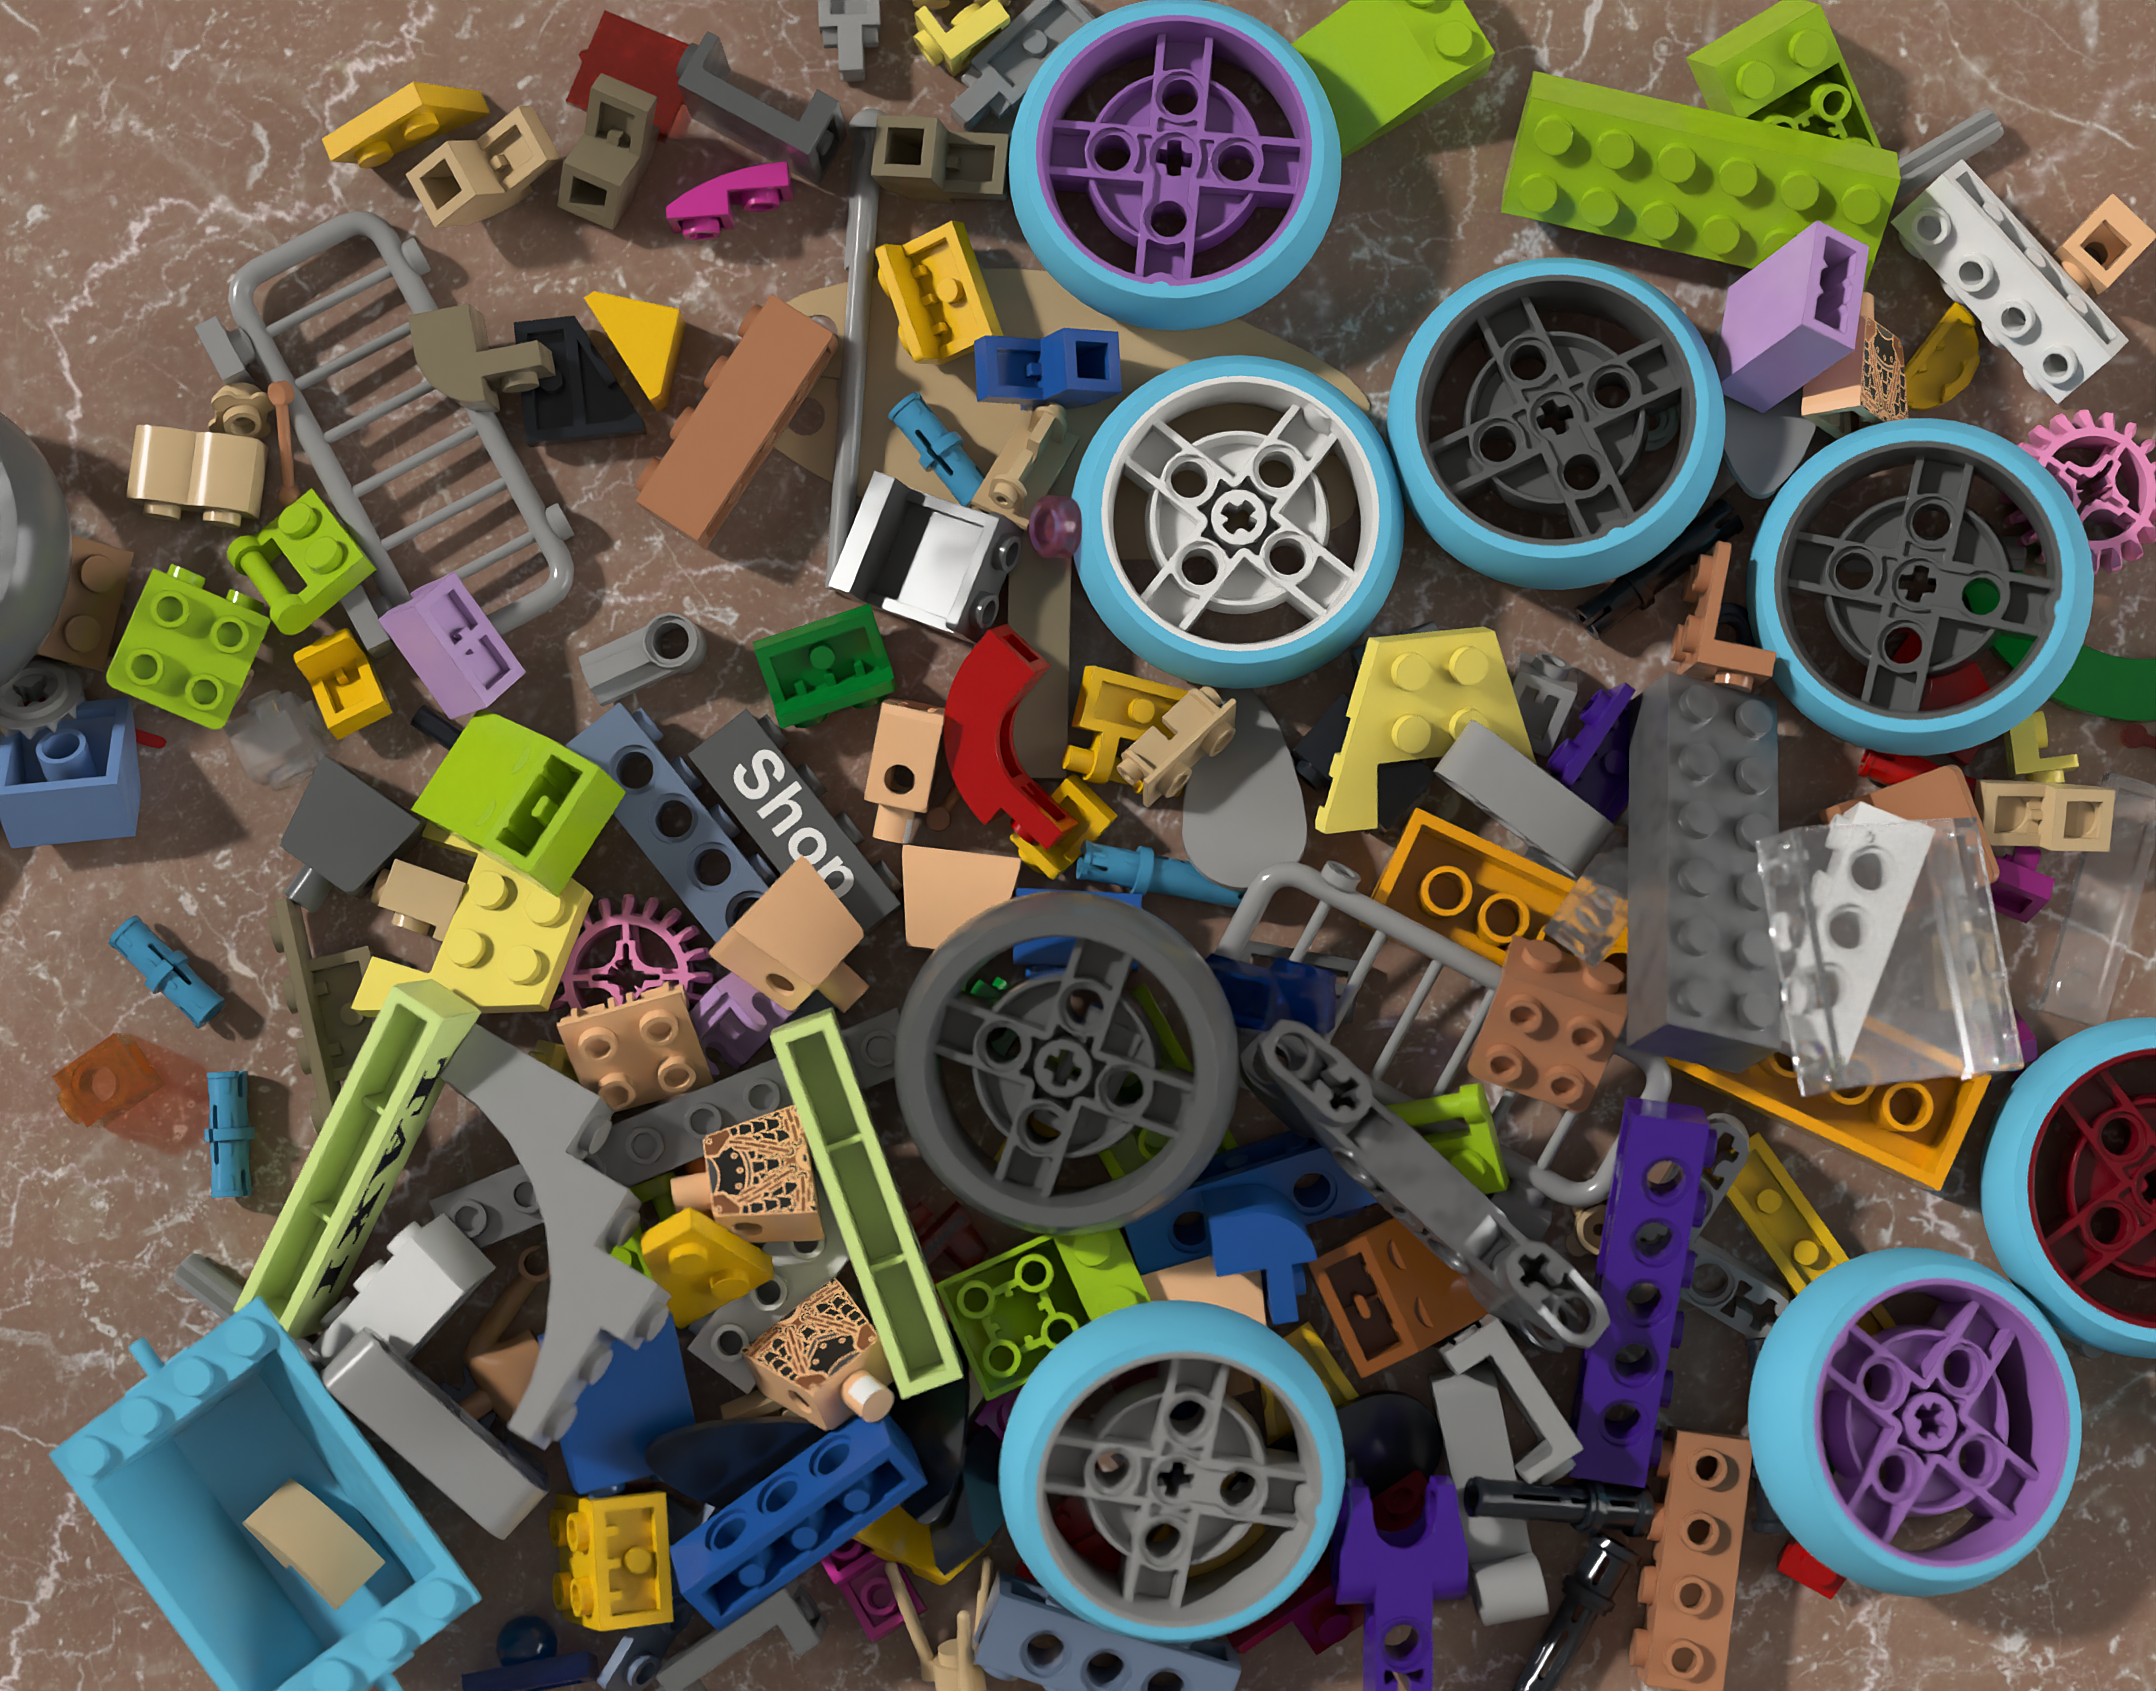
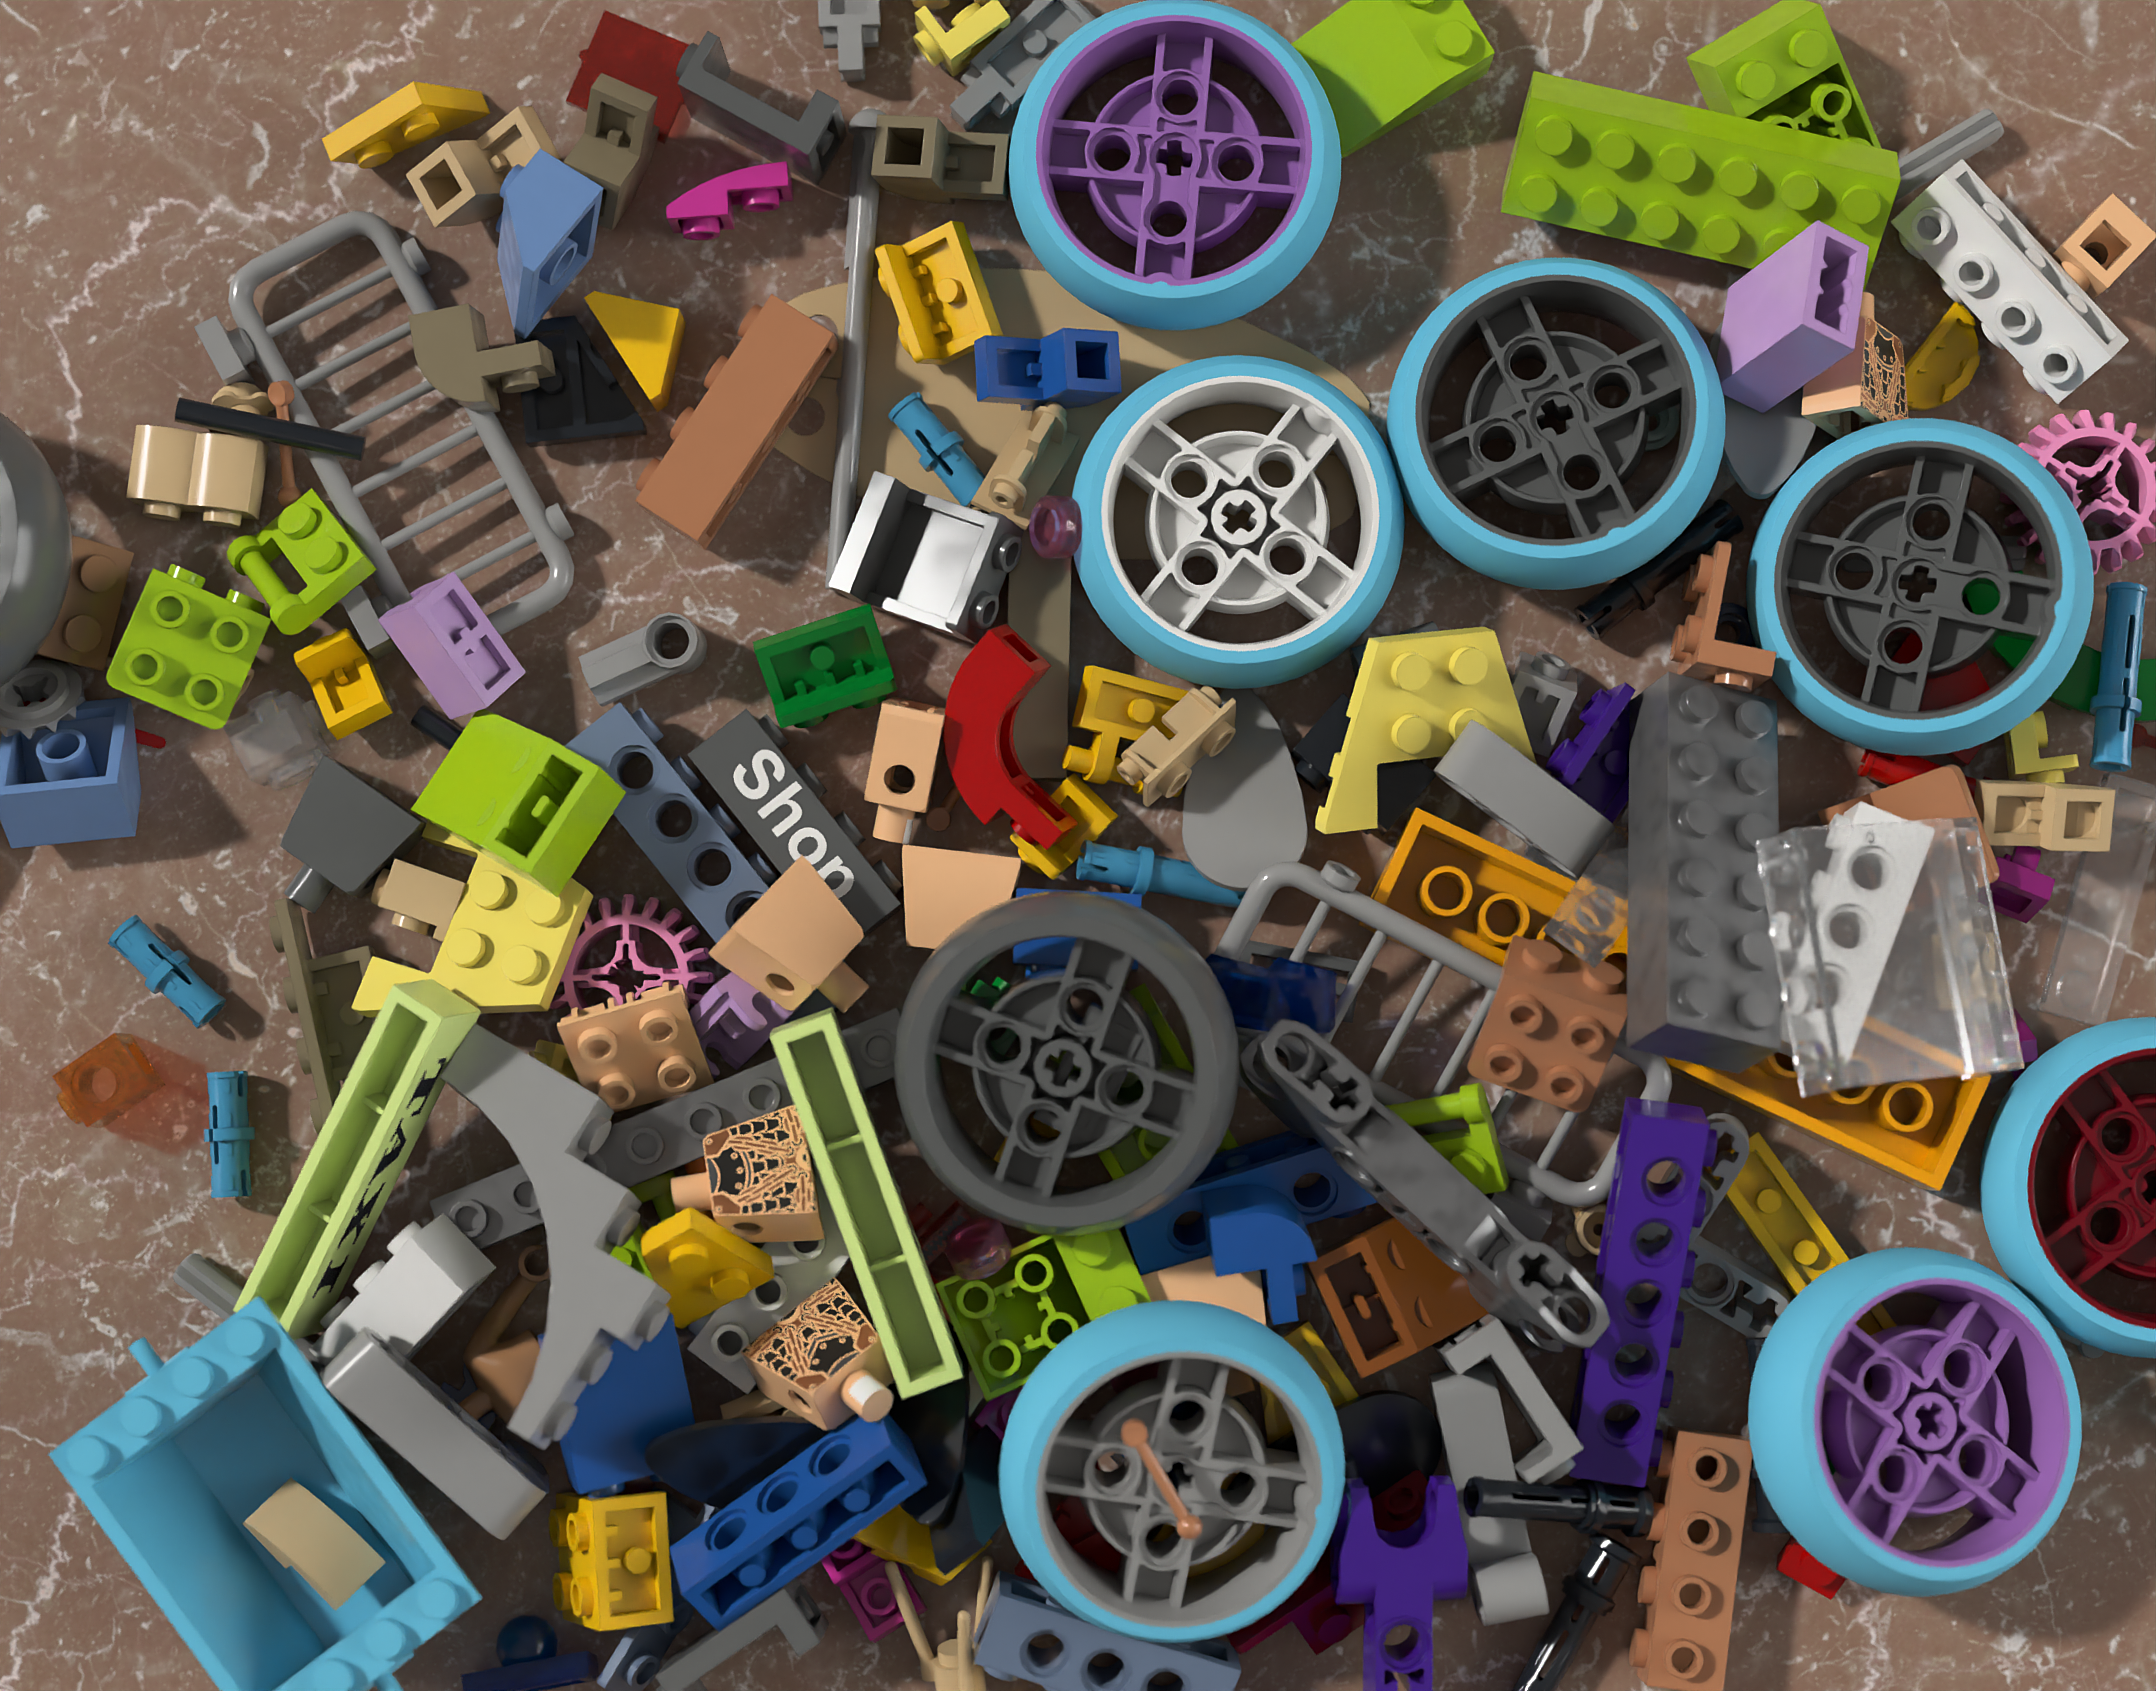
(270, 429): none -> black bar
(544, 235): none -> medium blue slope
(978, 1248): none -> tile
(1135, 1435): none -> nougat hinge
(2118, 678): none -> dark azure pin

